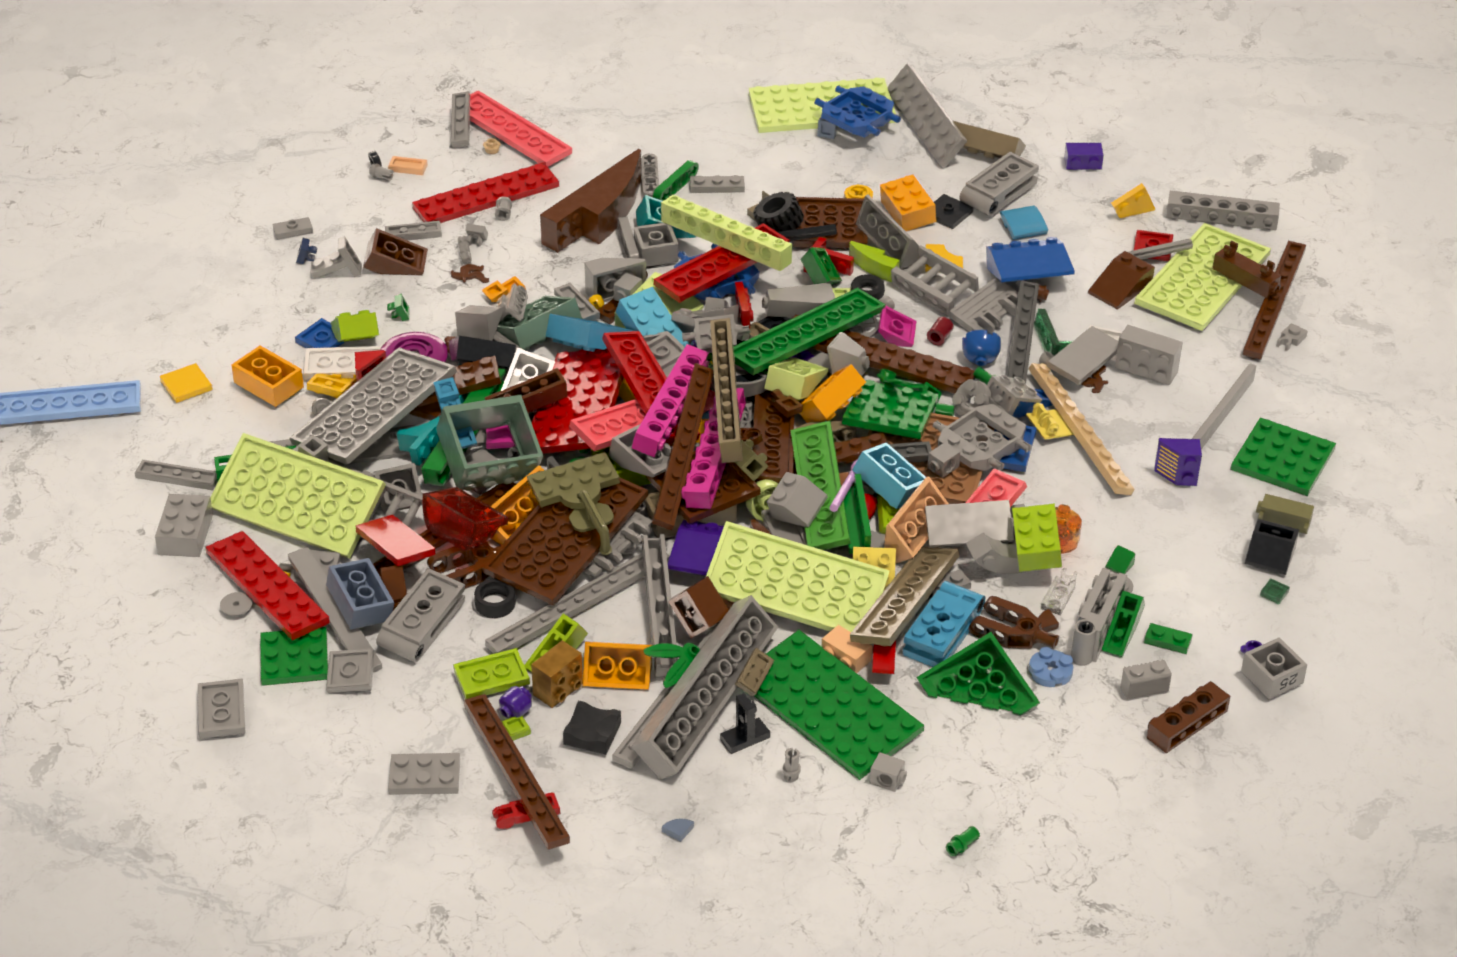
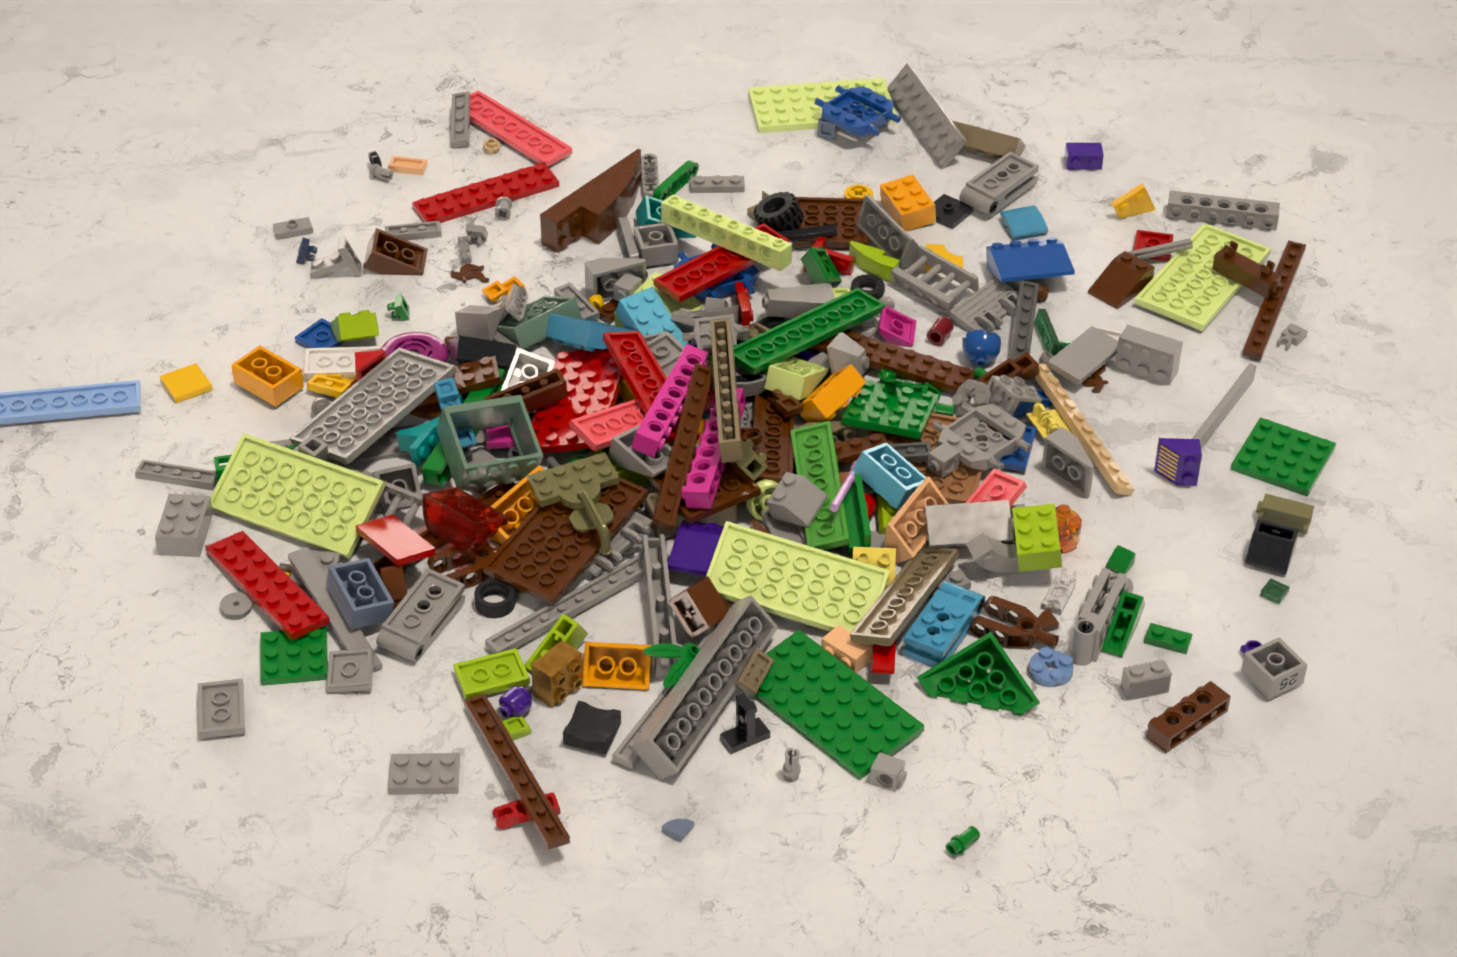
(1022, 367): none -> reddish brown slope
(1068, 461): none -> light grey slope

